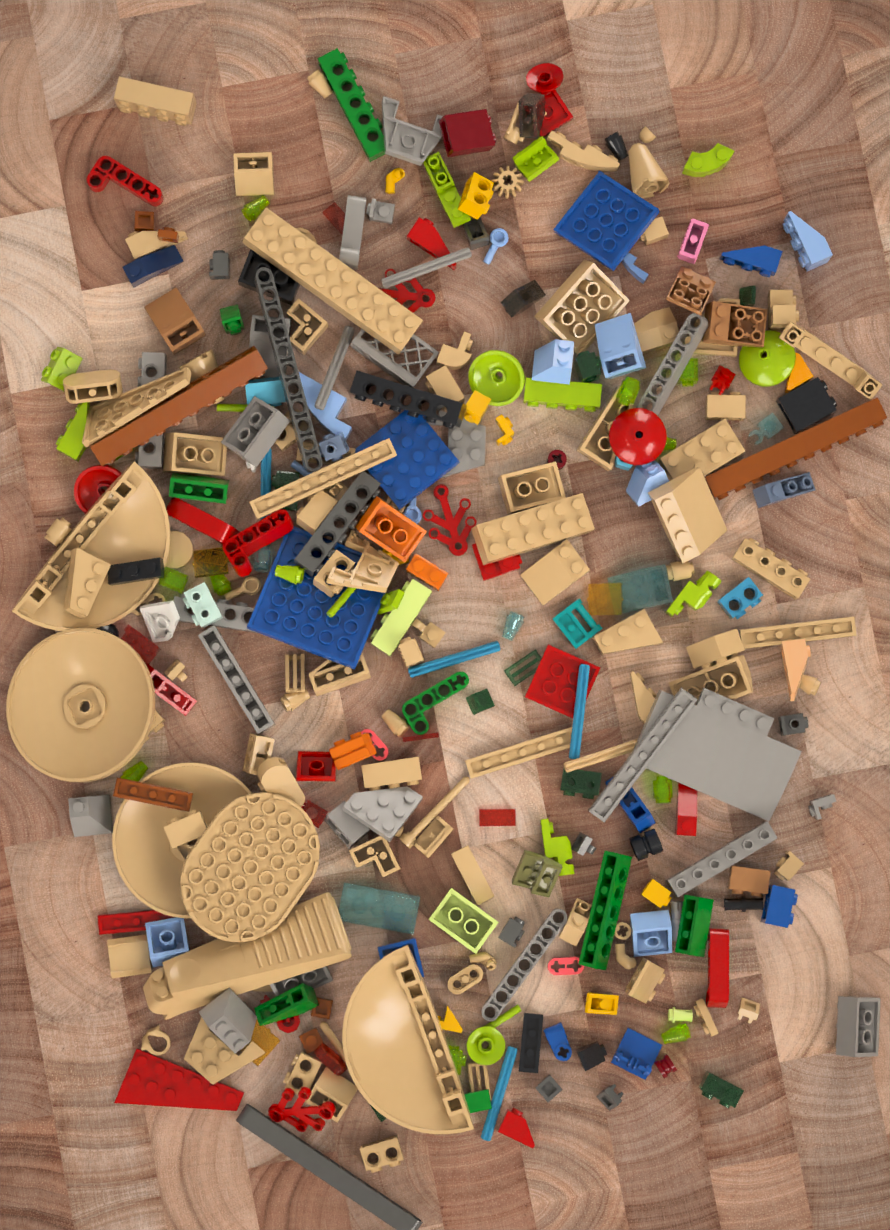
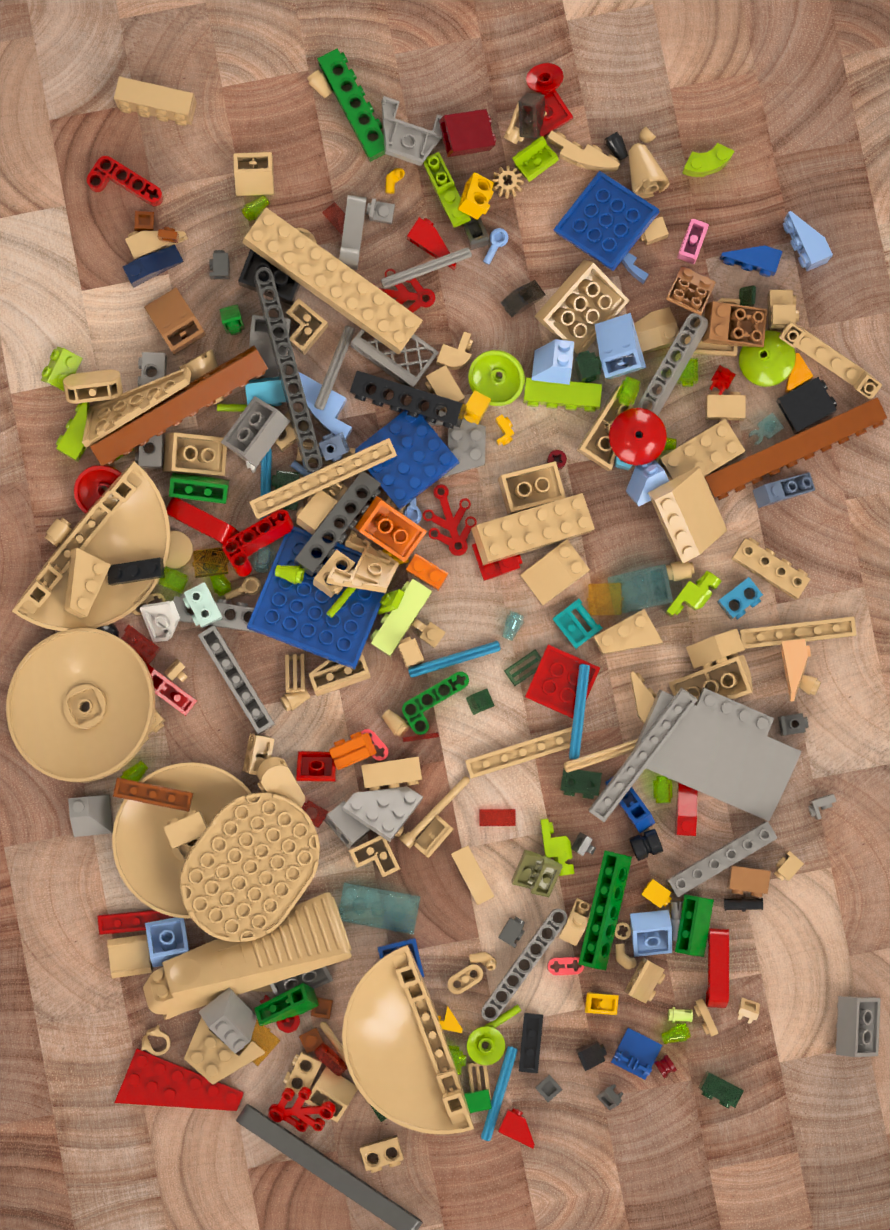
(463, 920): yellowish green brick -> none
(557, 1038): blue piece -> none
(779, 906): blue brick -> none

